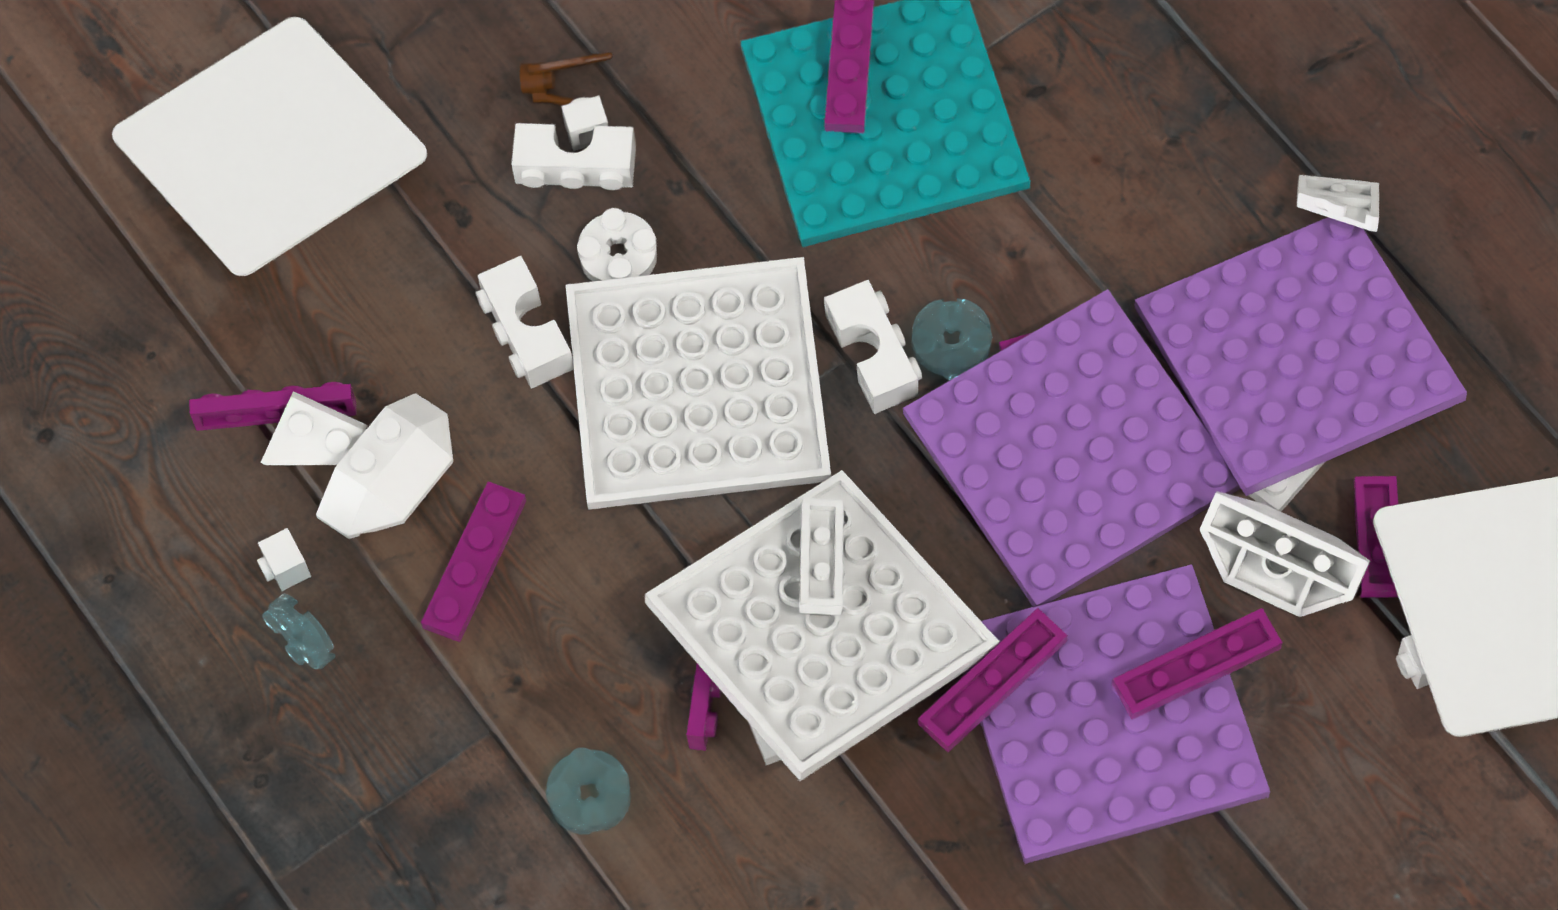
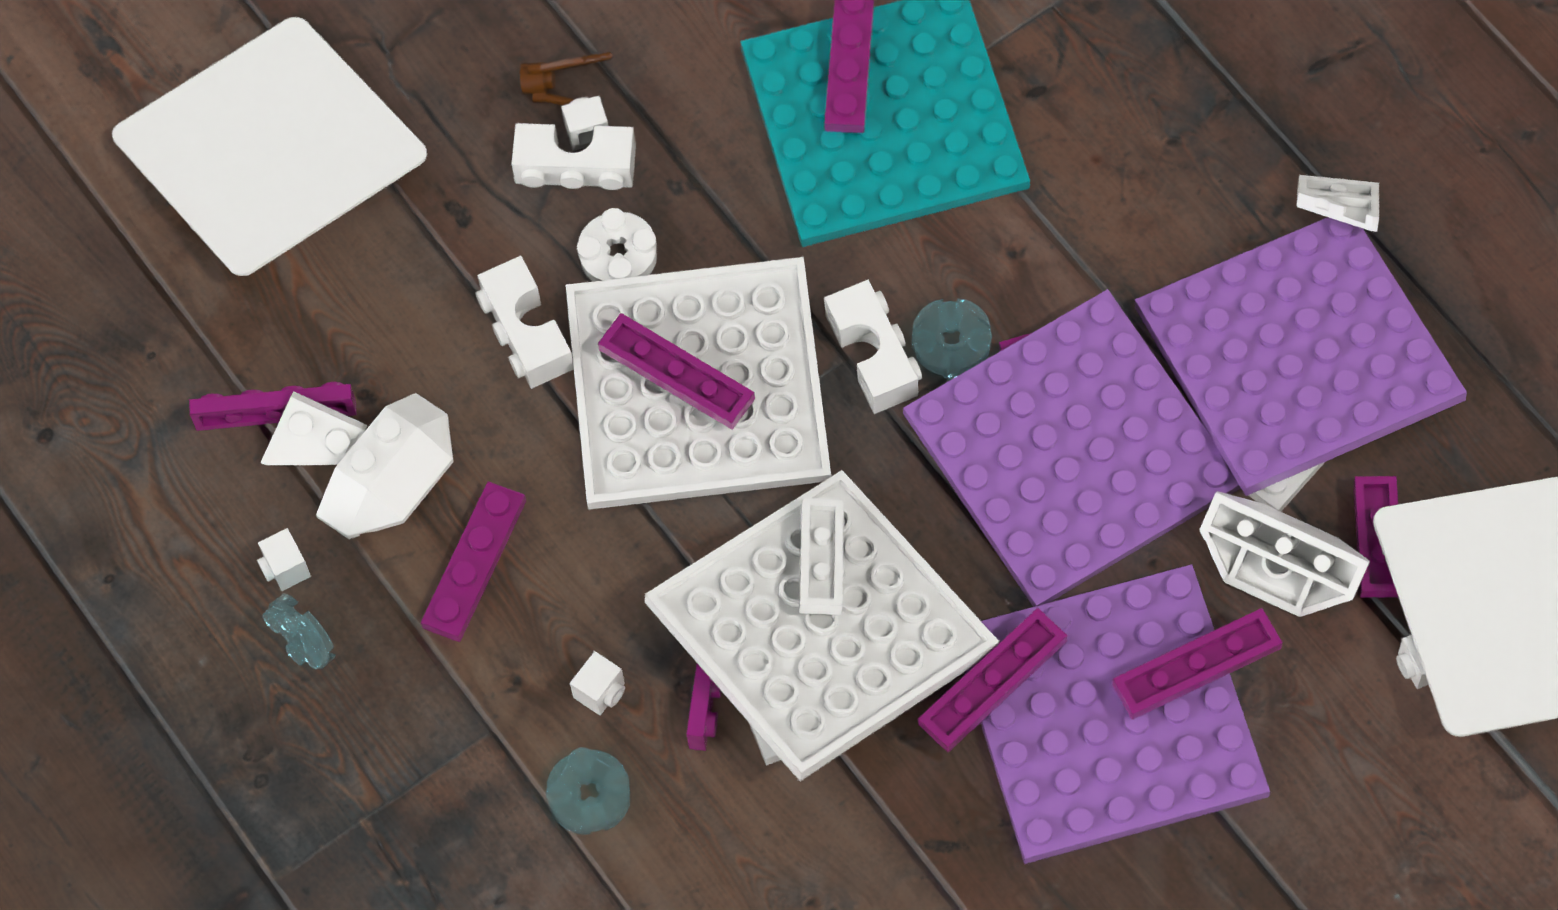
(598, 684): none -> white plate
(676, 371): none -> magenta plate

